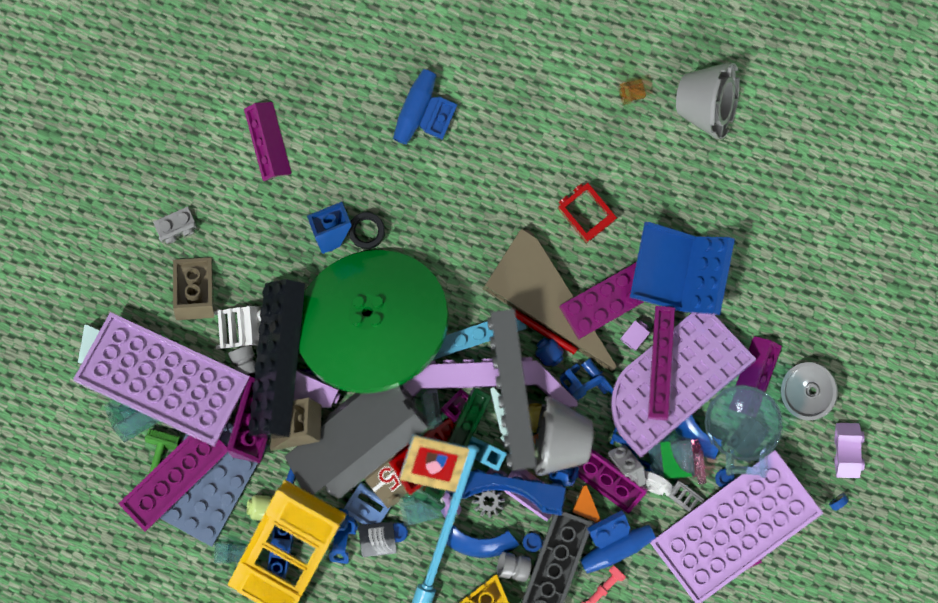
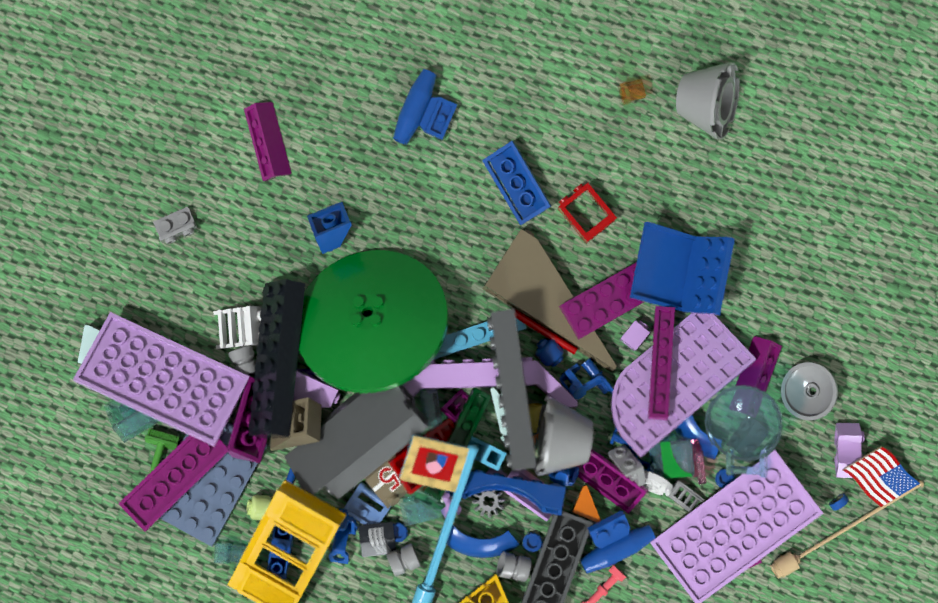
(193, 289): dark tan slope -> none
(367, 216): black tyre -> none
(403, 560): none -> light grey wheel
(518, 182): none -> blue slope
(880, 479): none -> flag

